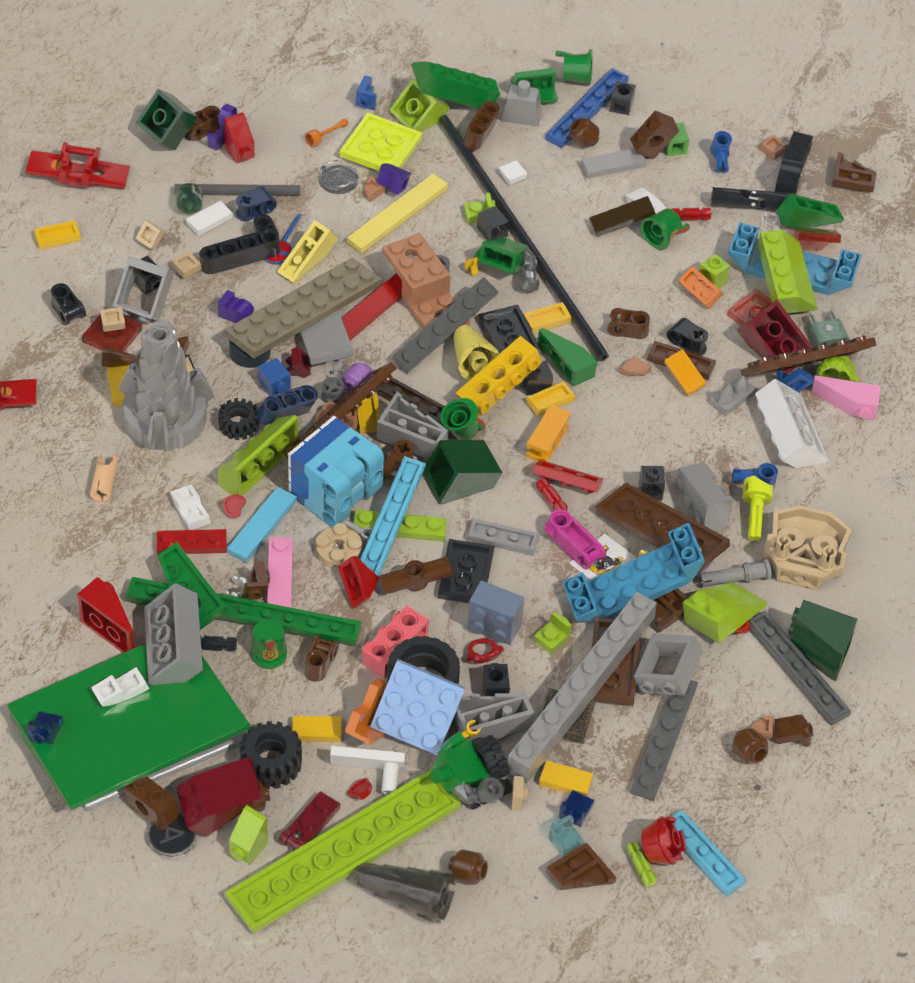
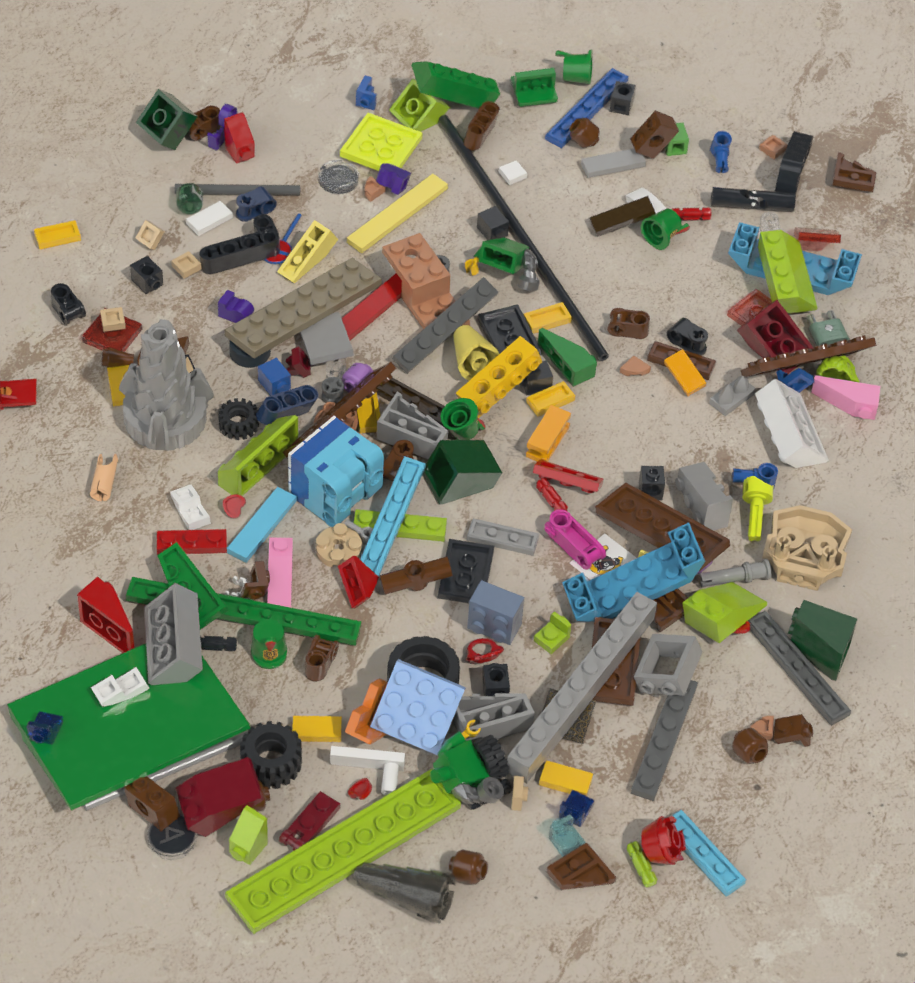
(66, 172): red piece -> none
(126, 283): light grey window -> none
(315, 137): orange hinge -> none
(397, 631): coral brick -> none
(473, 208): lime bracket -> none
(522, 105): light grey torso -> none
(700, 287): orange plate -> none
(715, 270): lime brick -> none
(807, 212): green slope -> none

